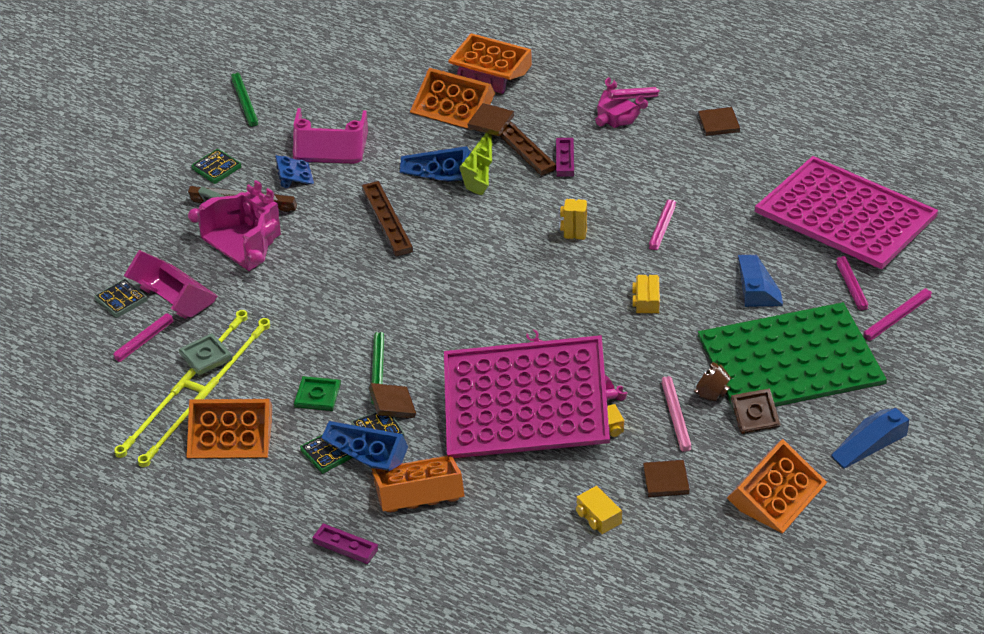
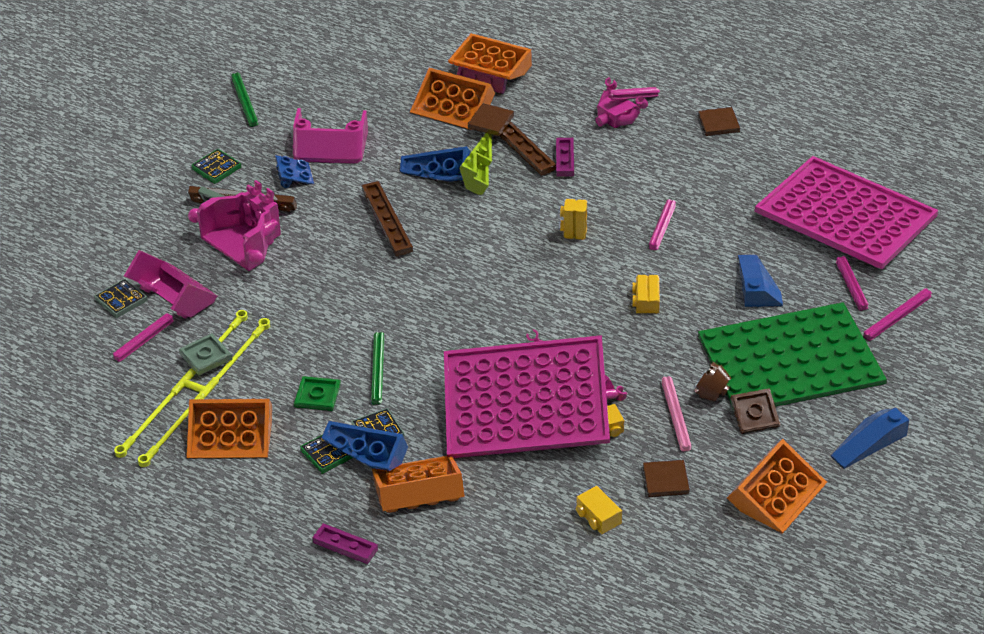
(392, 400): reddish brown tile -> none

